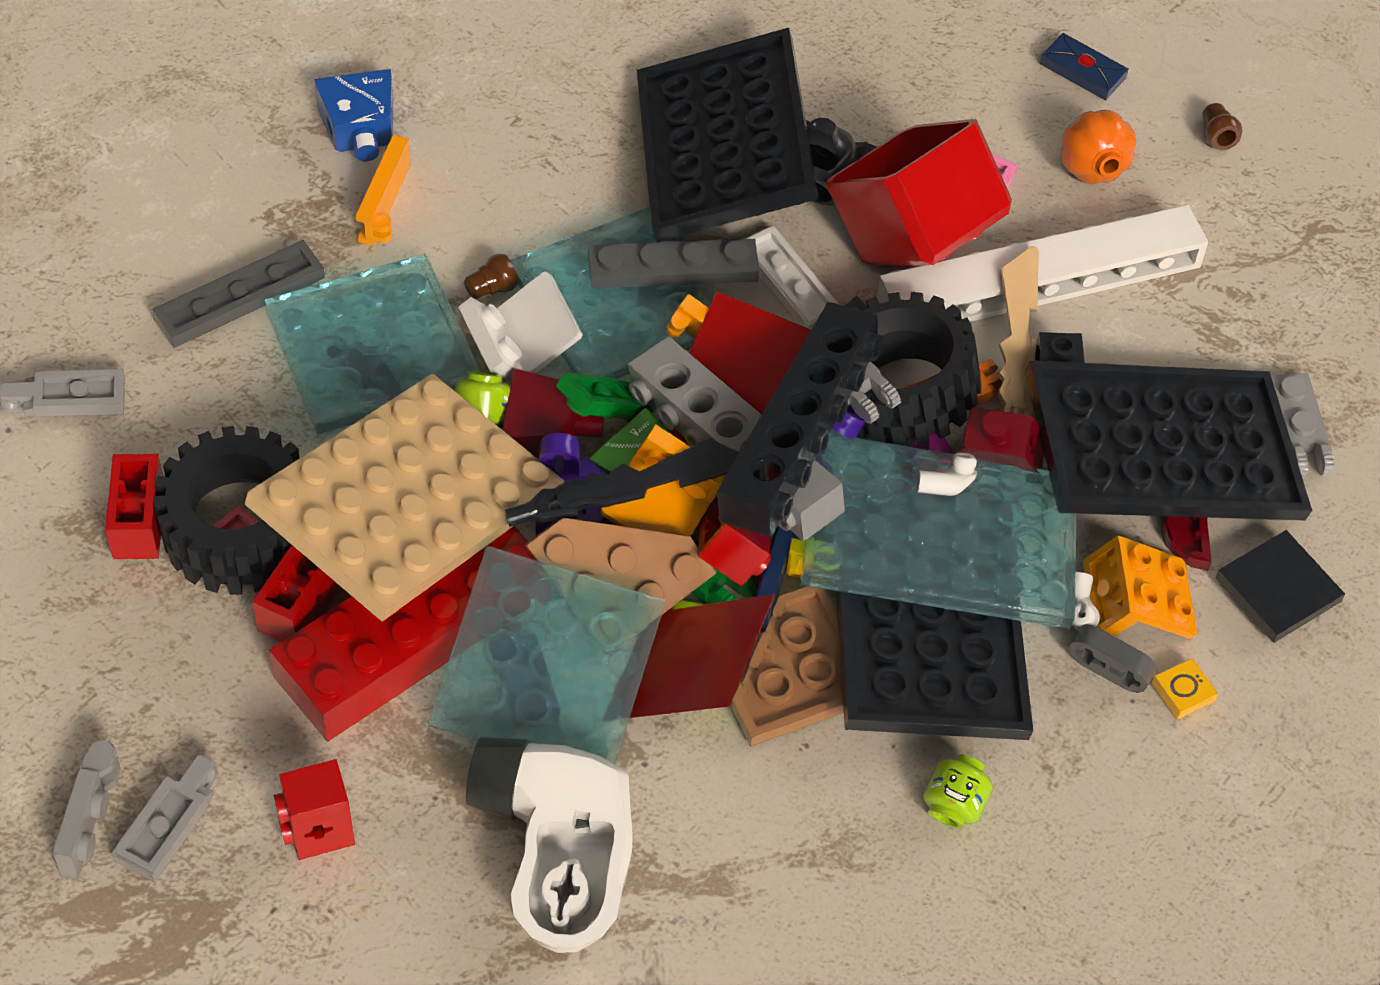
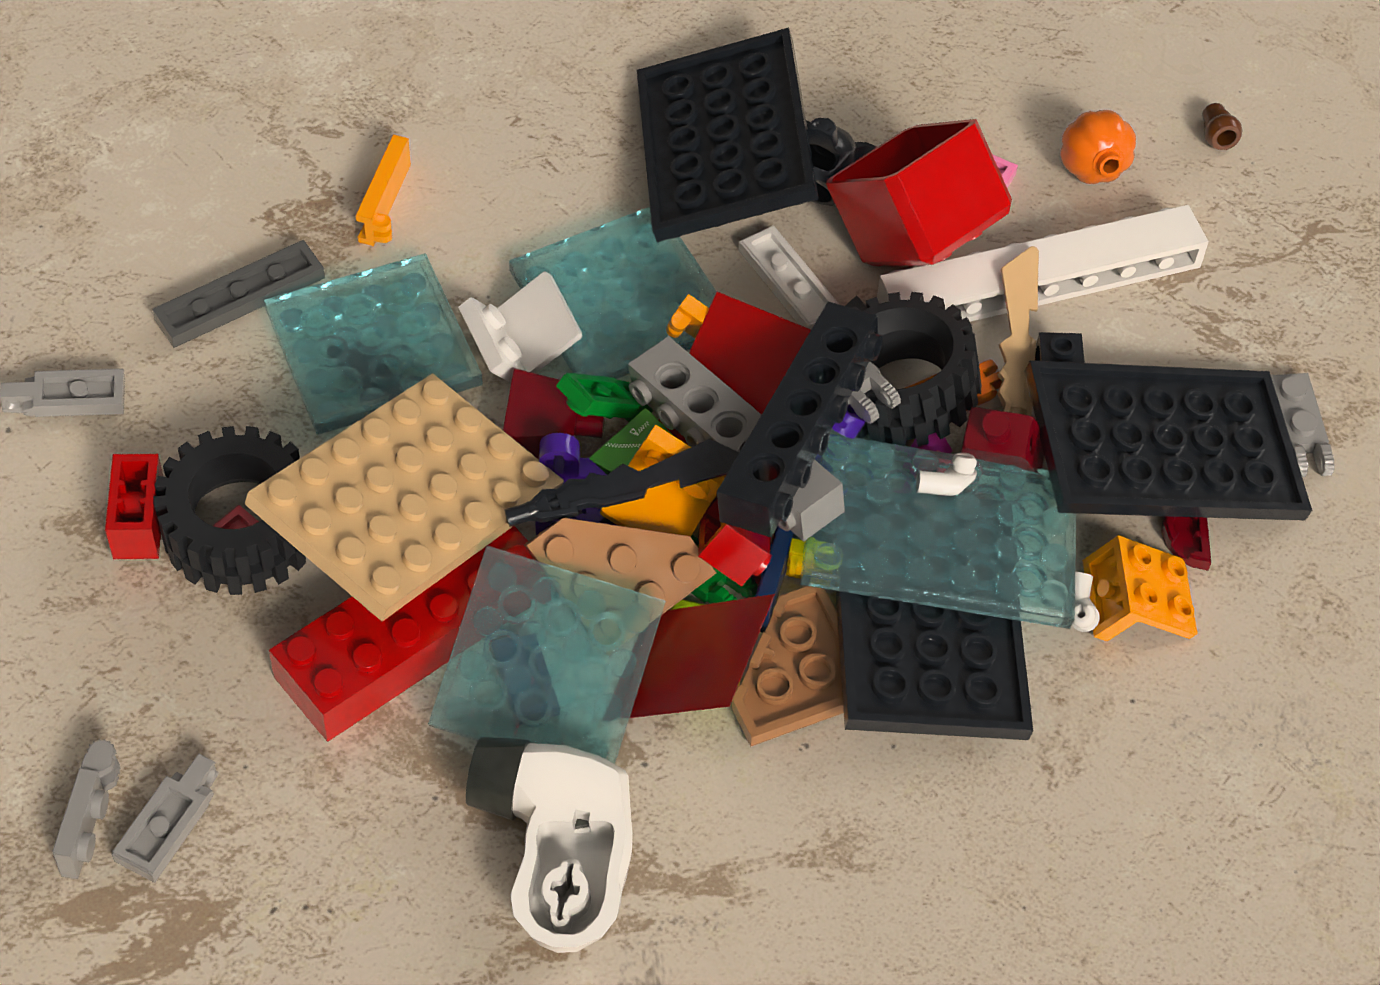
(292, 596): red brick -> none
(314, 810): red brick -> none
(357, 111): blue torso -> none
(486, 394): lime head -> none
(493, 277): reddish brown piece -> none
(673, 263): dark grey plate -> none
(958, 791): lime head -> none
(1084, 66): dark blue tile -> none
(1112, 659): dark grey beam -> none
(1184, 688): yellow tile -> none
(1280, 586): black tile -> none

